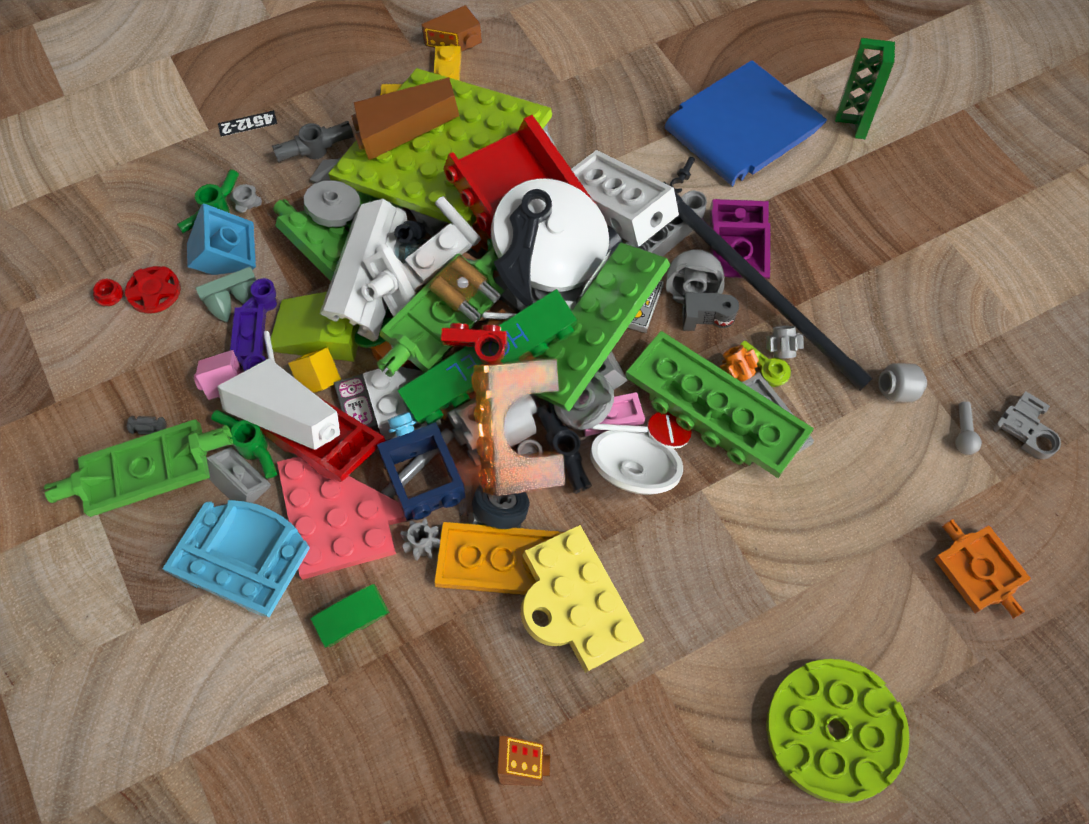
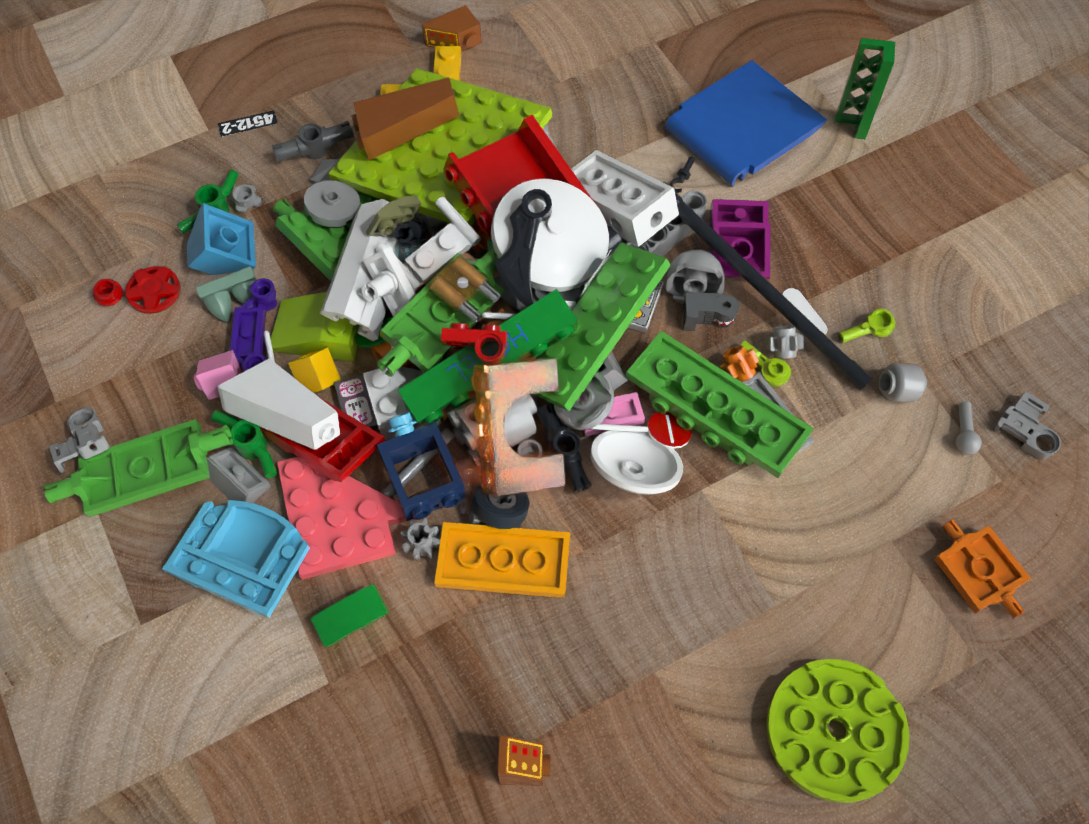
(84, 436): none -> light grey piece
(145, 424): dark grey piece -> none
(392, 214): none -> olive slope
(577, 600): light yellow plate -> none
(805, 308): none -> white sticker
(878, 323): none -> lime plate

